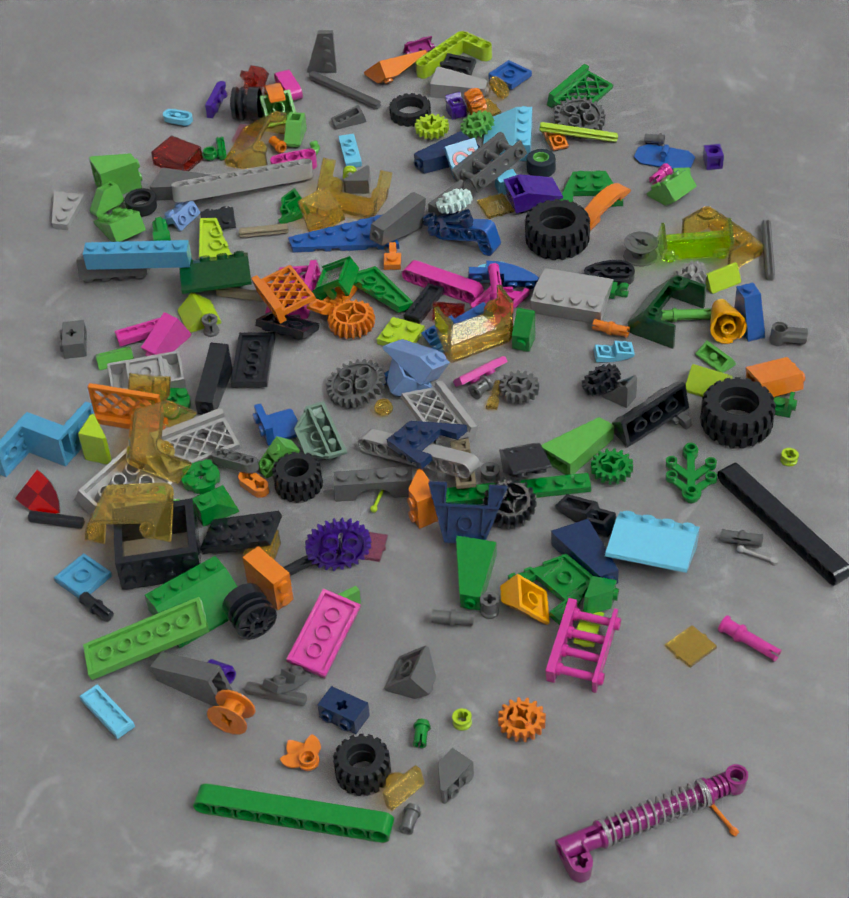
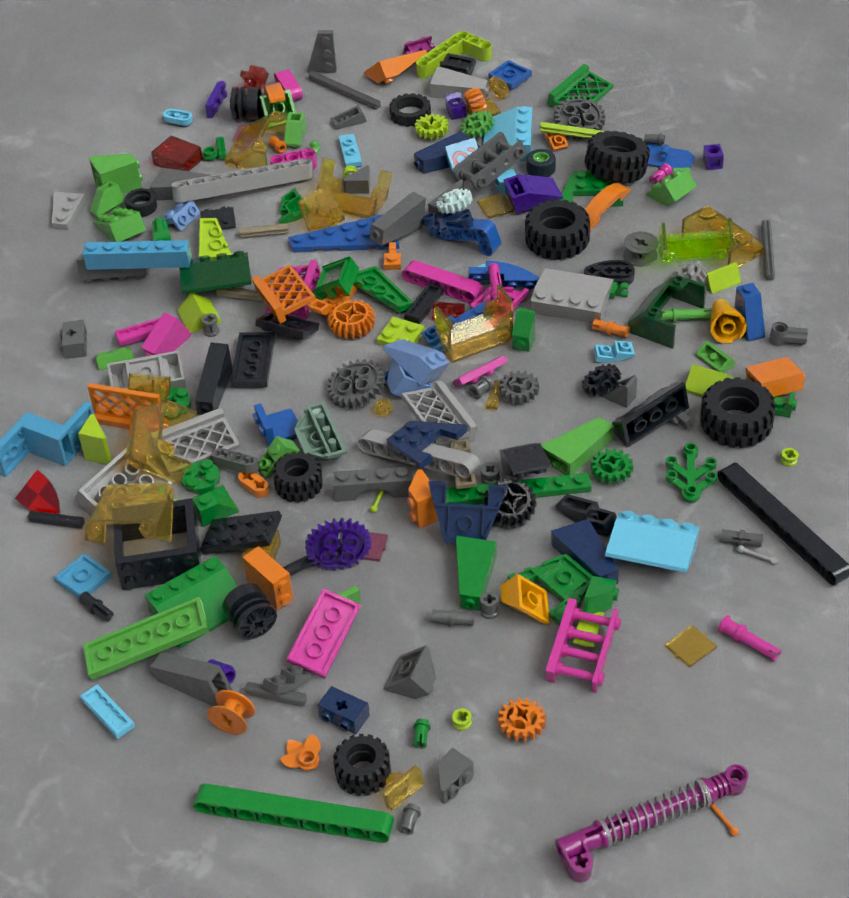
(617, 156): none -> black tyre

